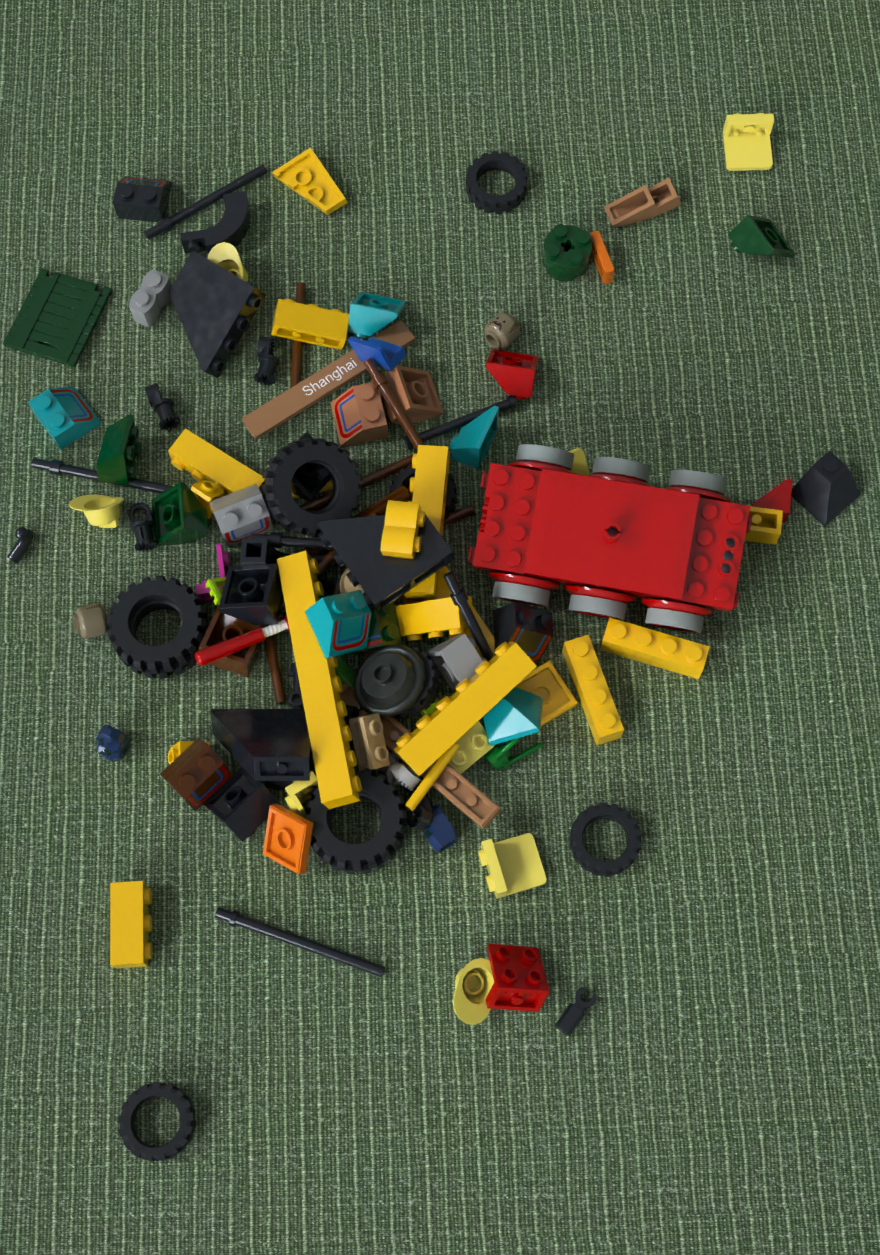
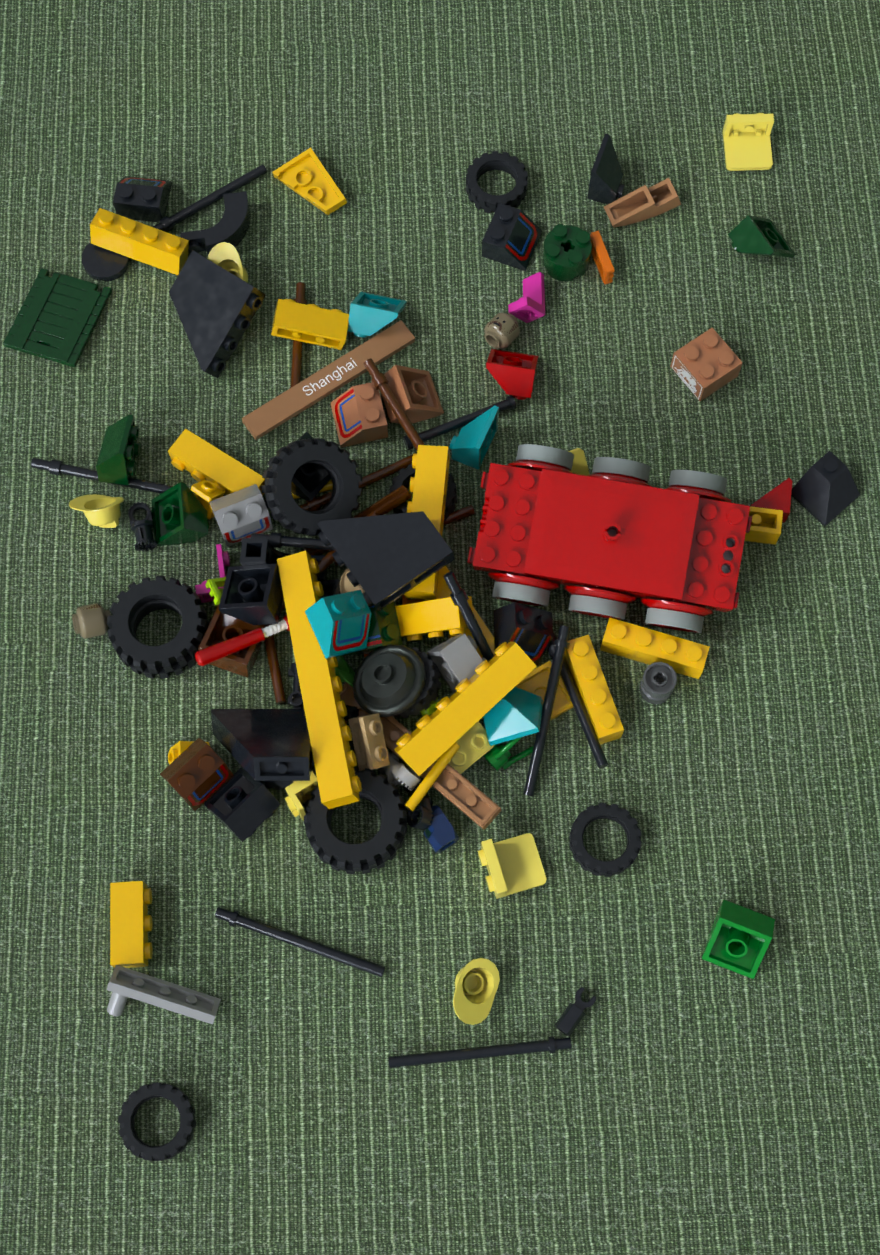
(24, 539): black arm -> none
(64, 414): teal slope -> none
(103, 263): none -> black tile
(112, 743): dark blue rock -> none
(139, 241): none -> yellow brick
(150, 298): light grey brick -> none
(160, 993): none -> light grey piece
(163, 407): black connector -> none
(267, 361): black connector -> none
(288, 838): orange tile -> none
(382, 353): blue panel -> none
(401, 529): yellow brick -> none
(481, 1052): none -> black bar
(511, 237): none -> black slope
(517, 977): red bracket -> none
(532, 303): none -> dark pink bracket
(561, 645): none -> black bar
(580, 710): none -> black bar
(606, 175): none -> black slope
(658, 683): none -> dark grey wheel
(706, 364): none -> nougat brick
(739, 939): none -> green slope

